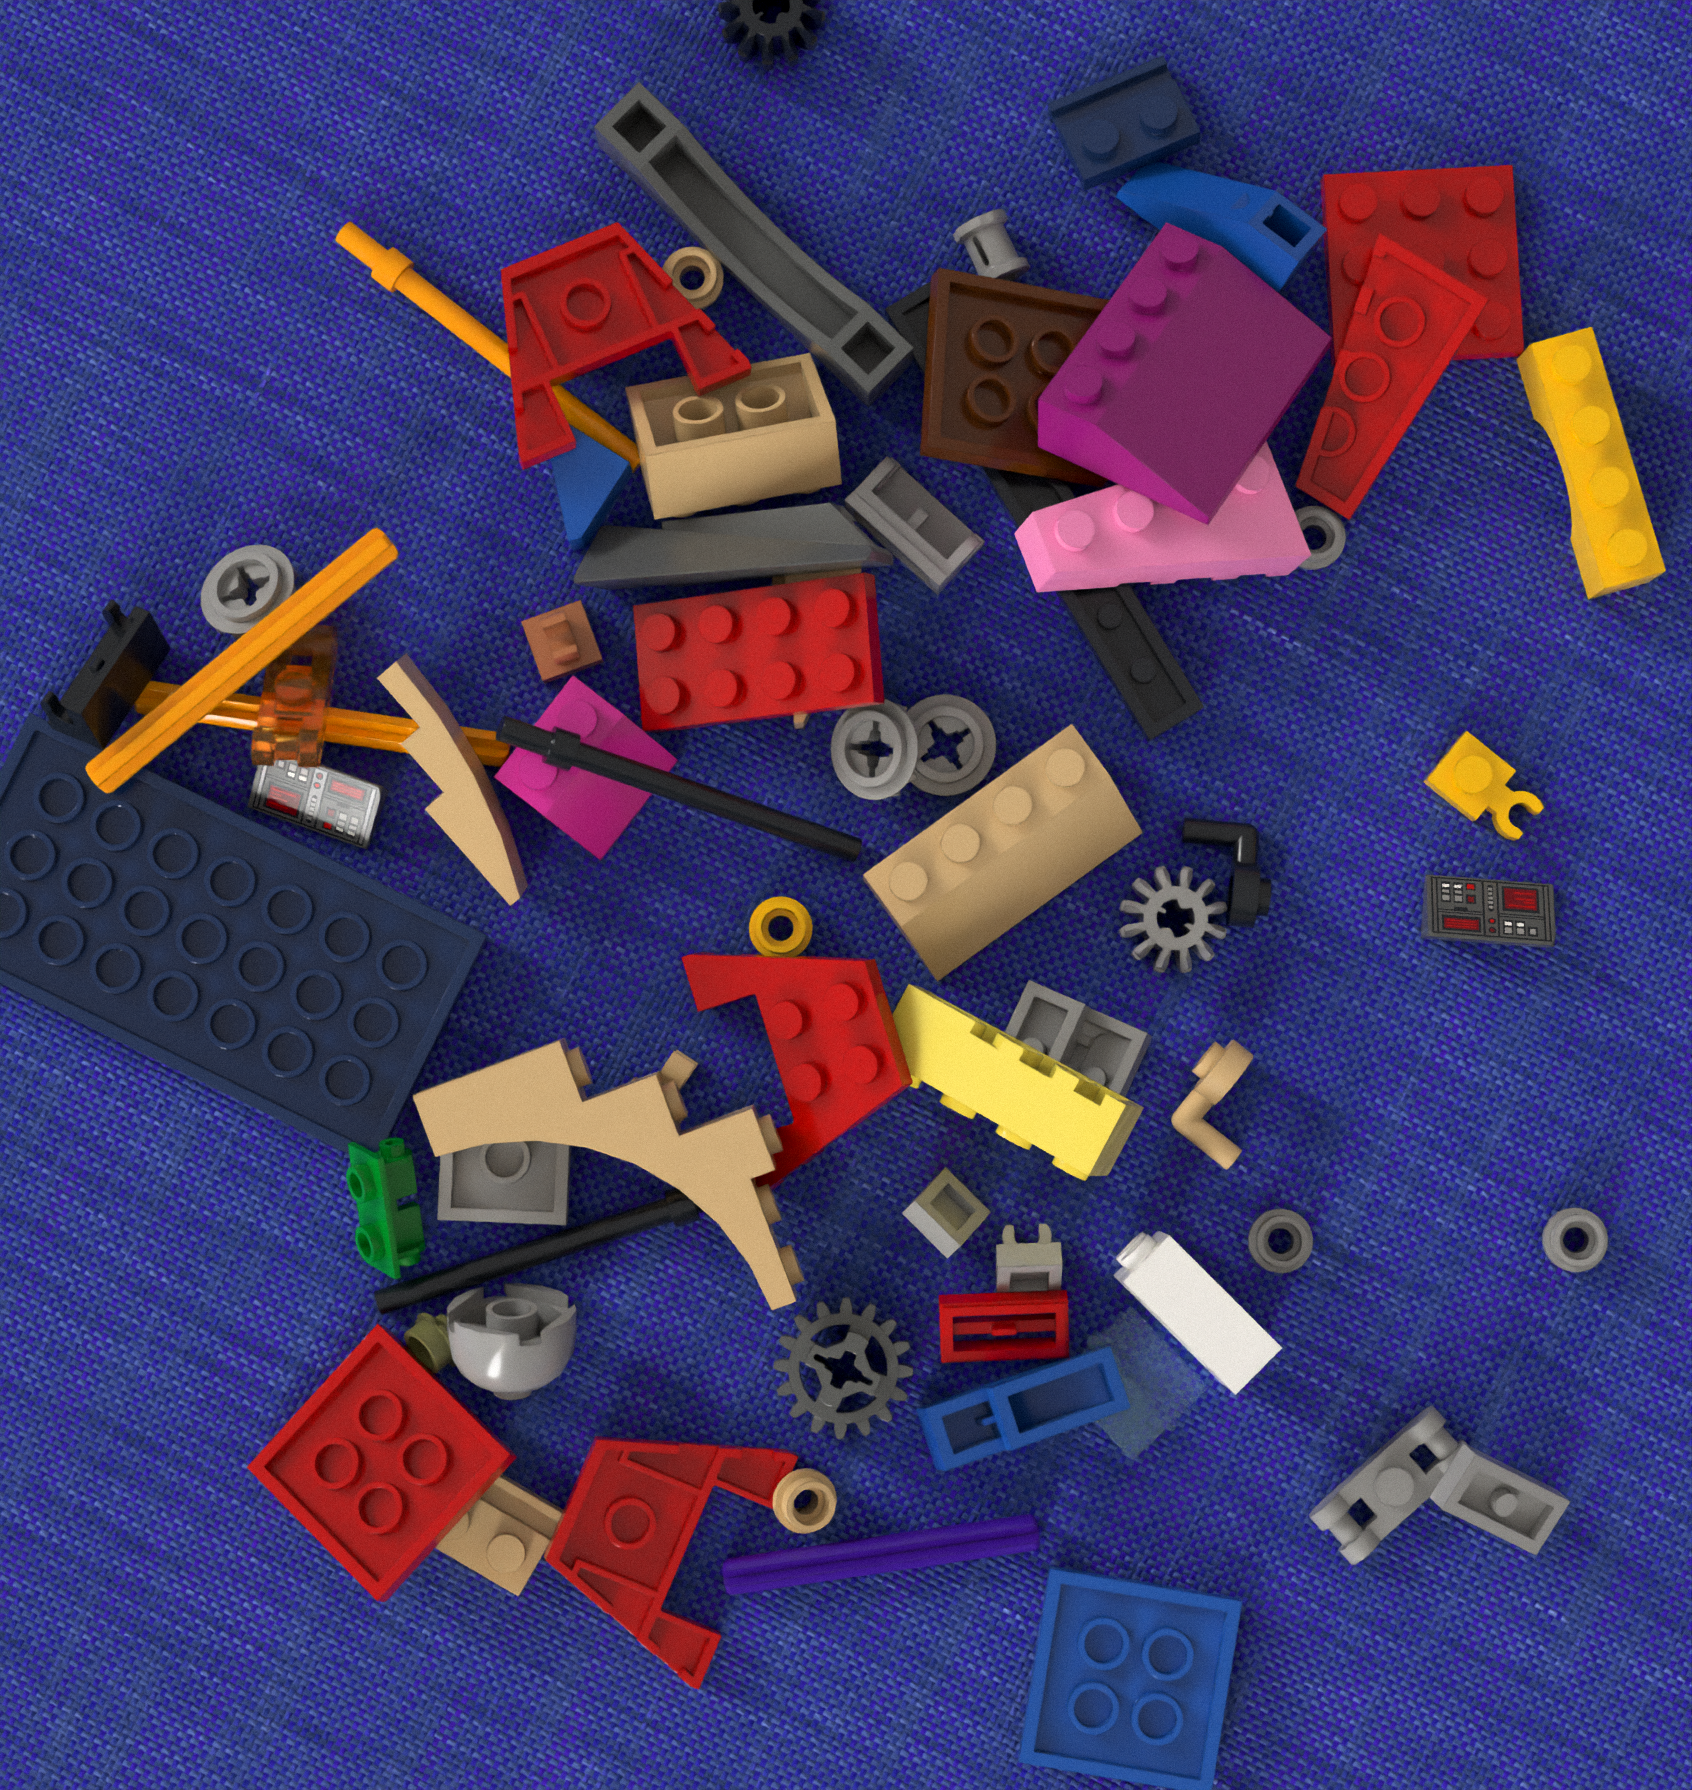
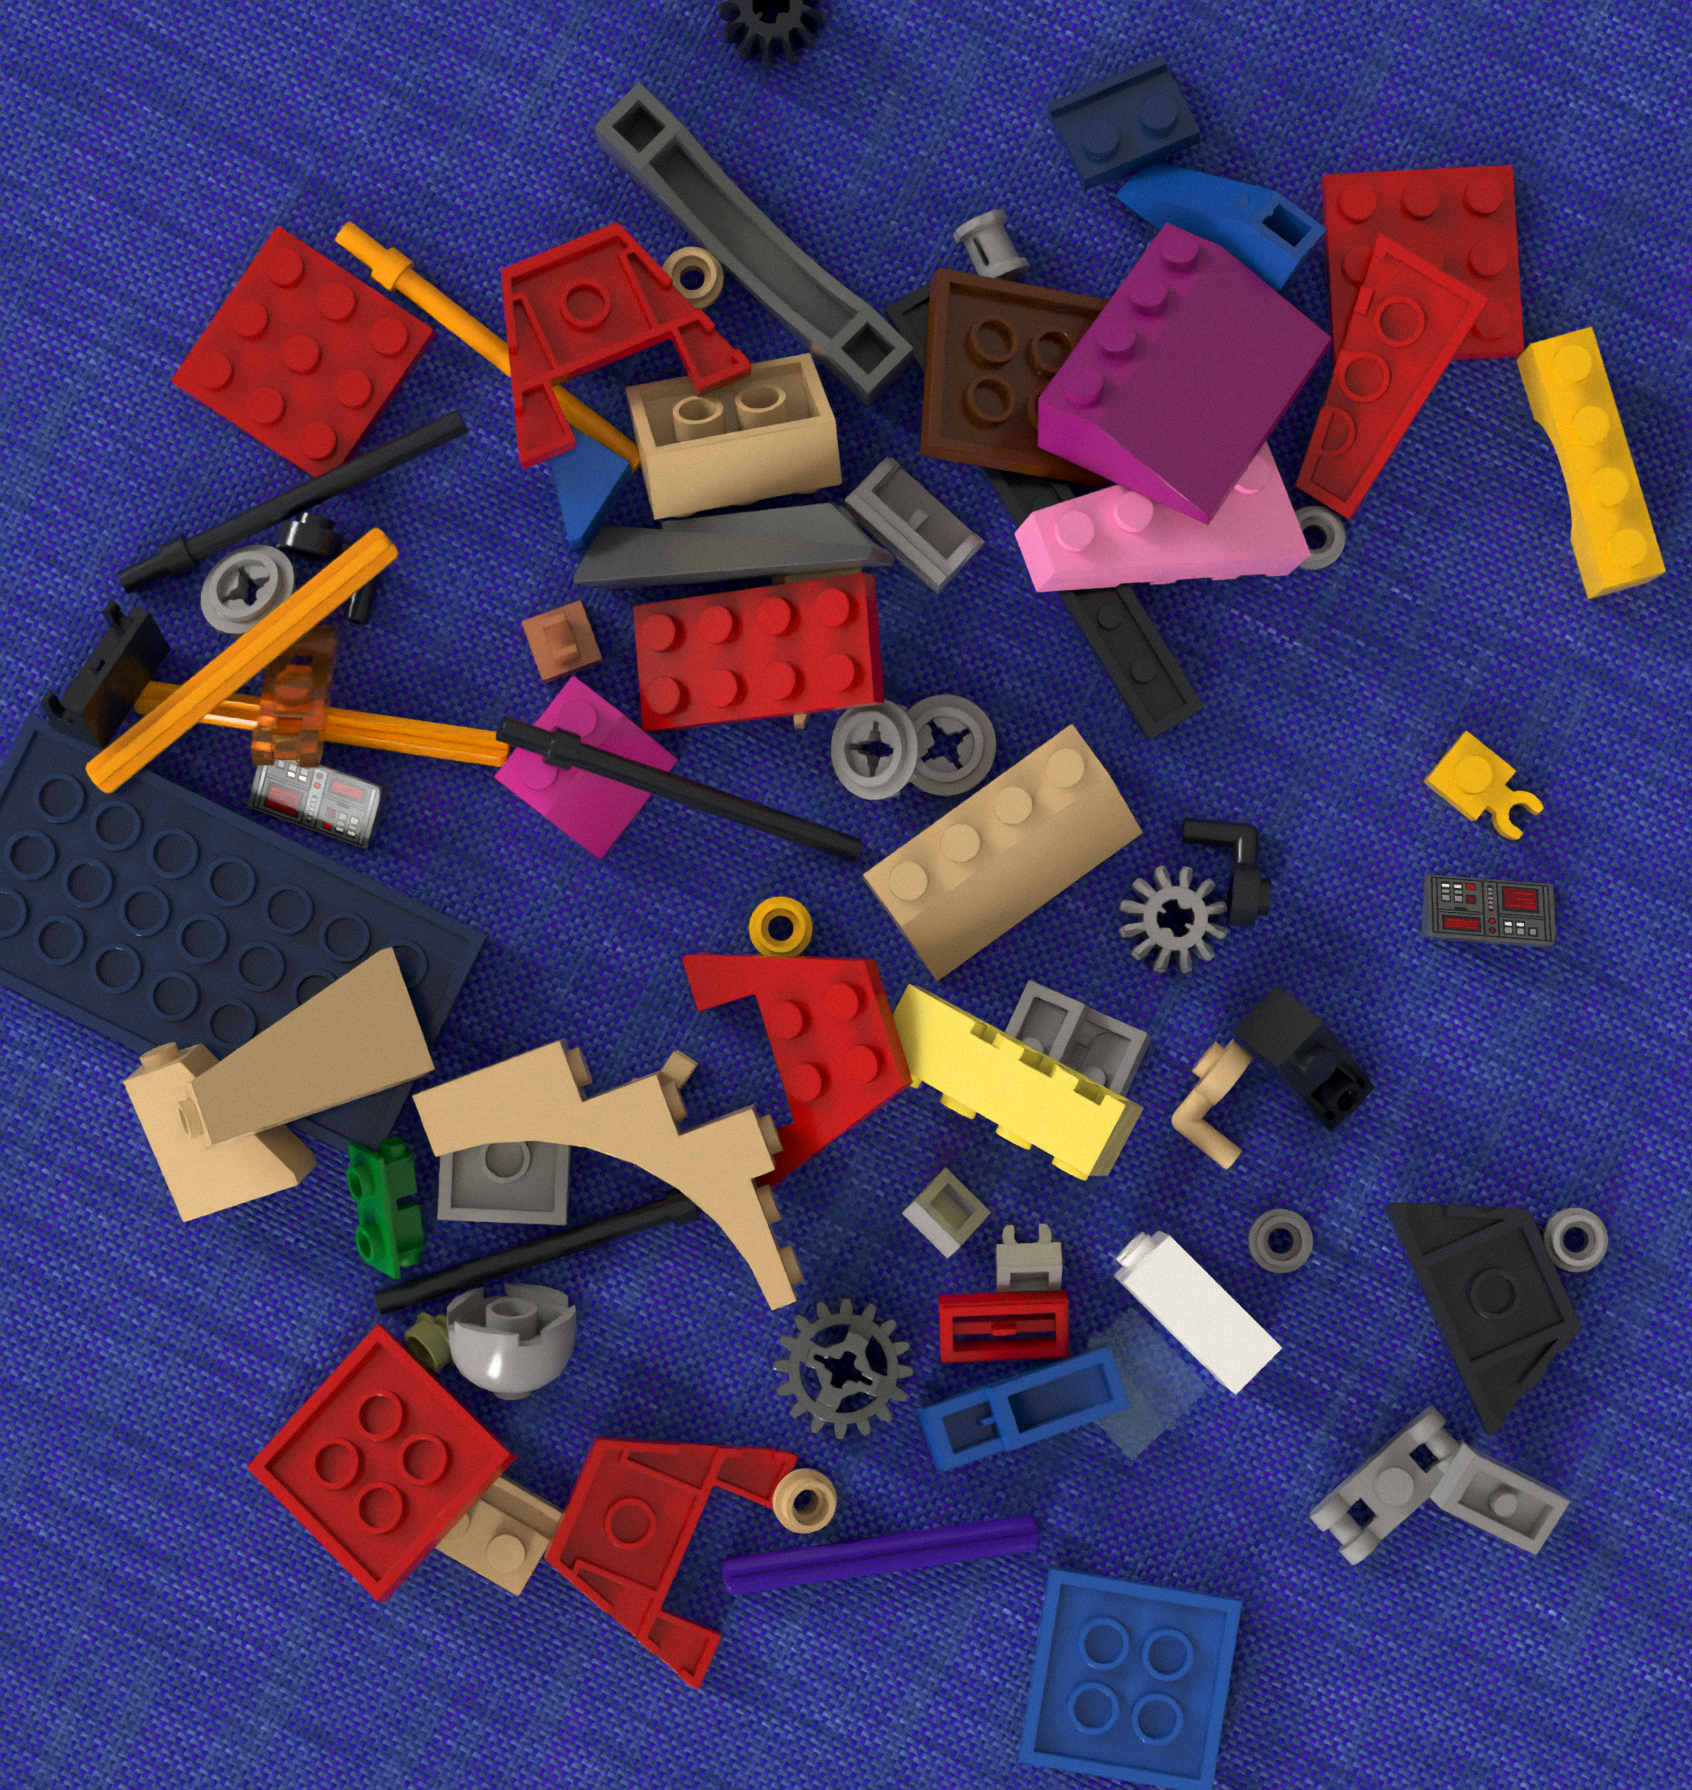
(184, 554): none -> black bar
(221, 1175): none -> tan slope
(303, 356): none -> red plate
(314, 540): none -> black plate
(323, 1054): none -> tan slope
(468, 803): tan slope -> none
(1304, 1057): none -> black slope
(1489, 1297): none -> black wing

